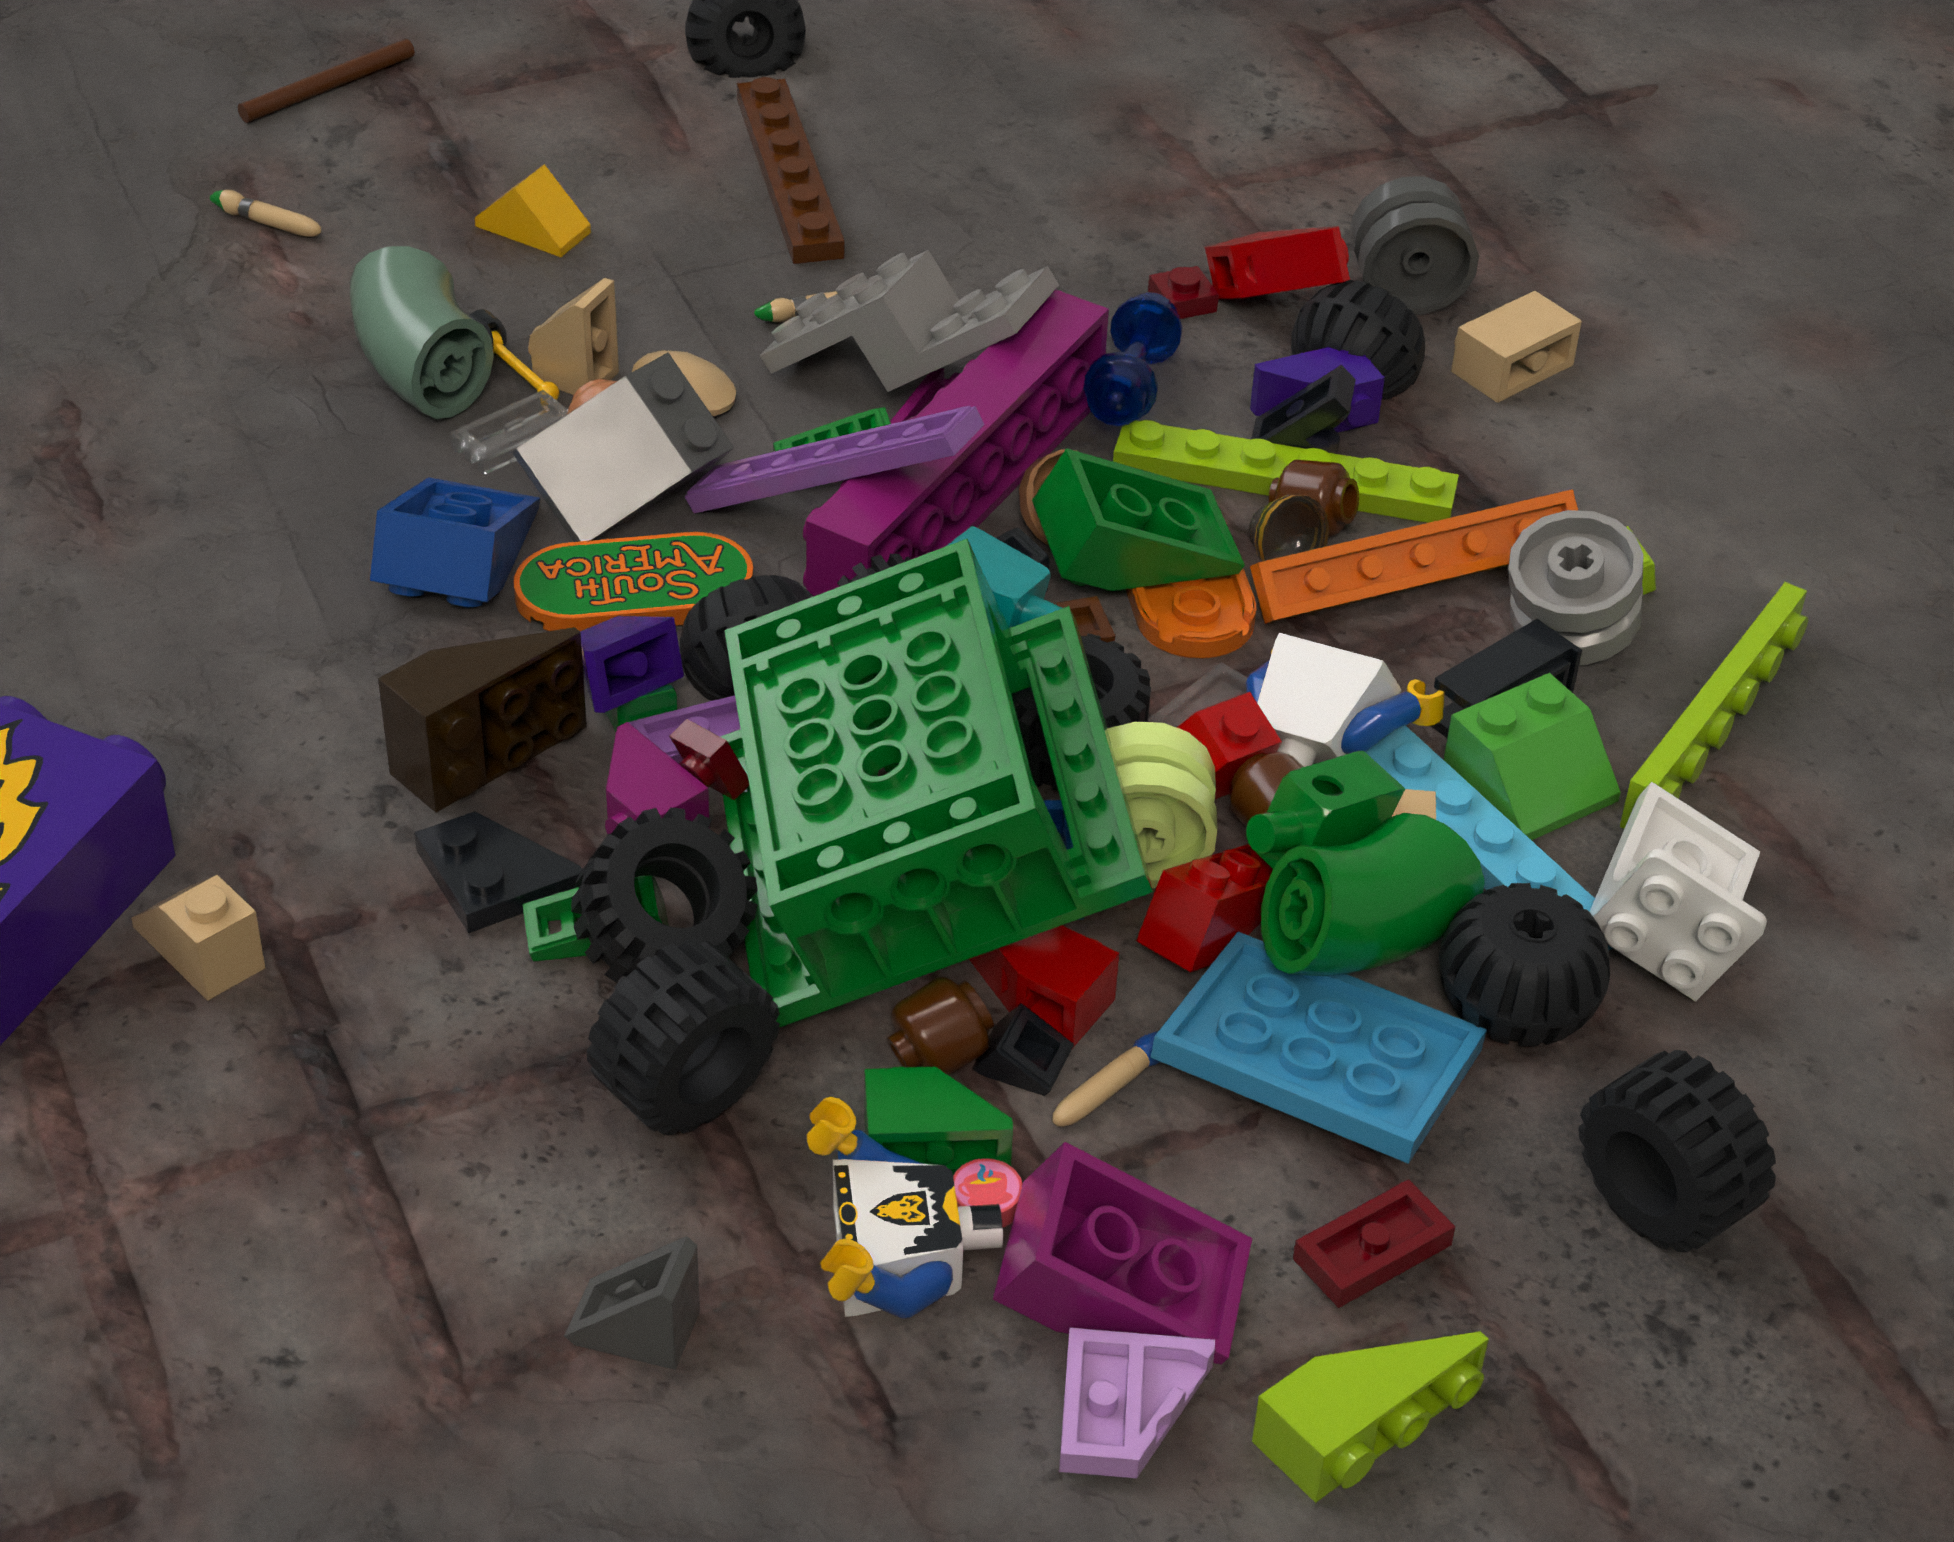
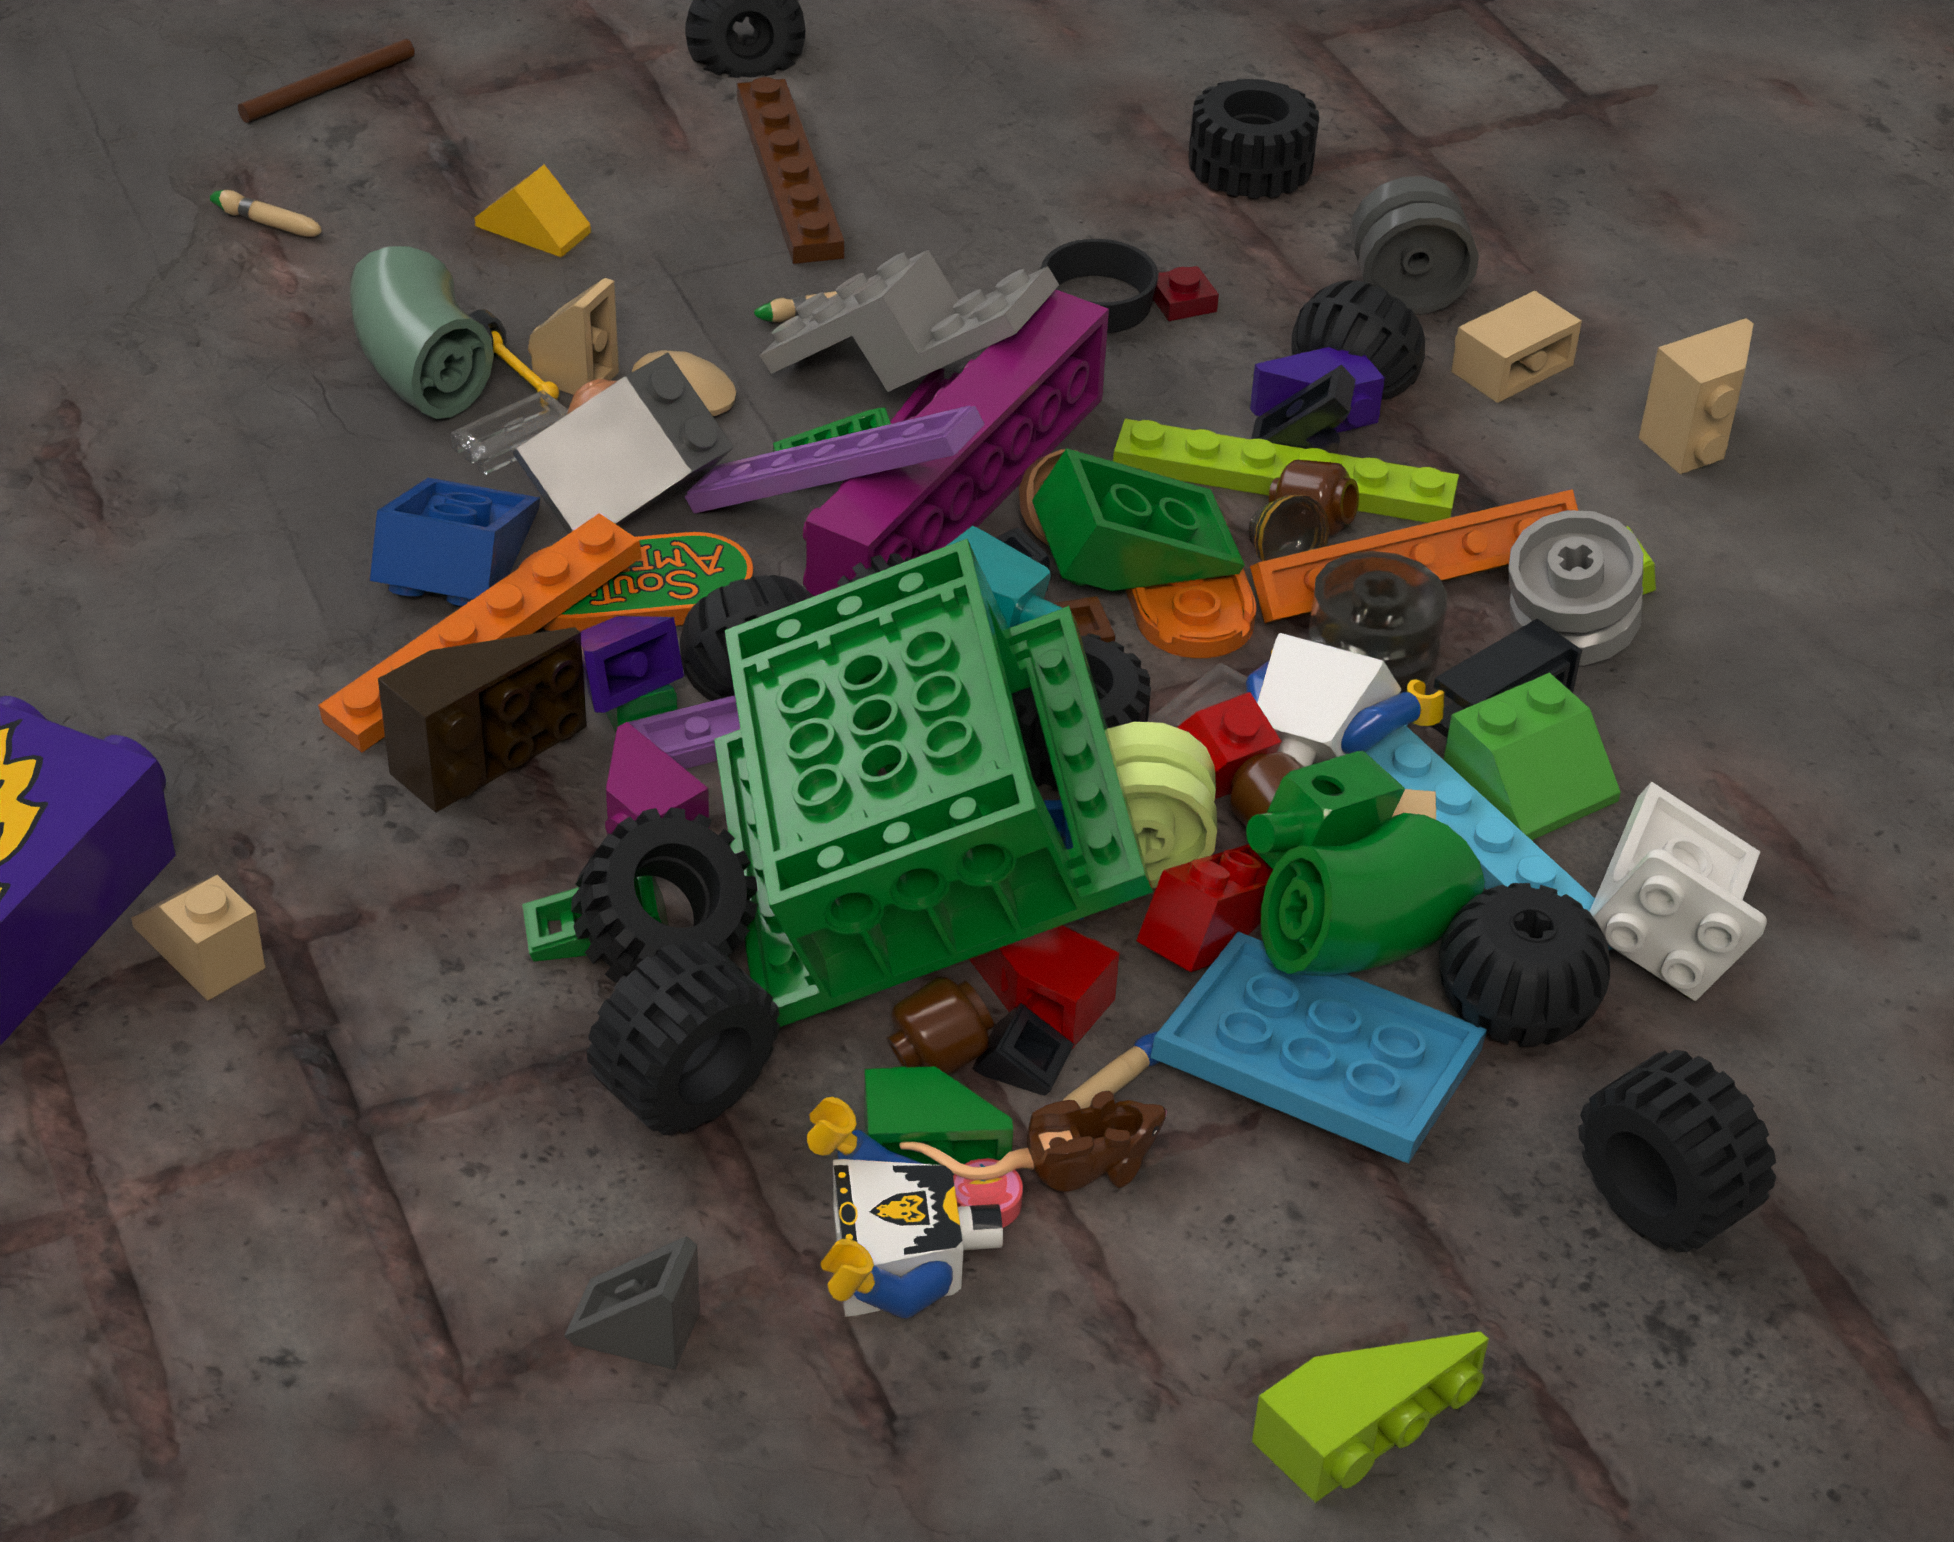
(490, 869): black wing -> none
(506, 610): none -> orange plate
(710, 759): dark red plate -> none
(1073, 1144): none -> reddish brown animal
(1112, 260): none -> black tyre
(1119, 1256): magenta slope -> none
(1121, 383): clear blue piece -> none
(1125, 1397): lavender wing -> none
(1253, 138): none -> black tyre
(1278, 262): red slope -> none
(1373, 1243): dark red plate -> none
(1381, 610): none -> clear smoke wheel
(1696, 396): none -> tan slope
(1727, 692): lime plate -> none

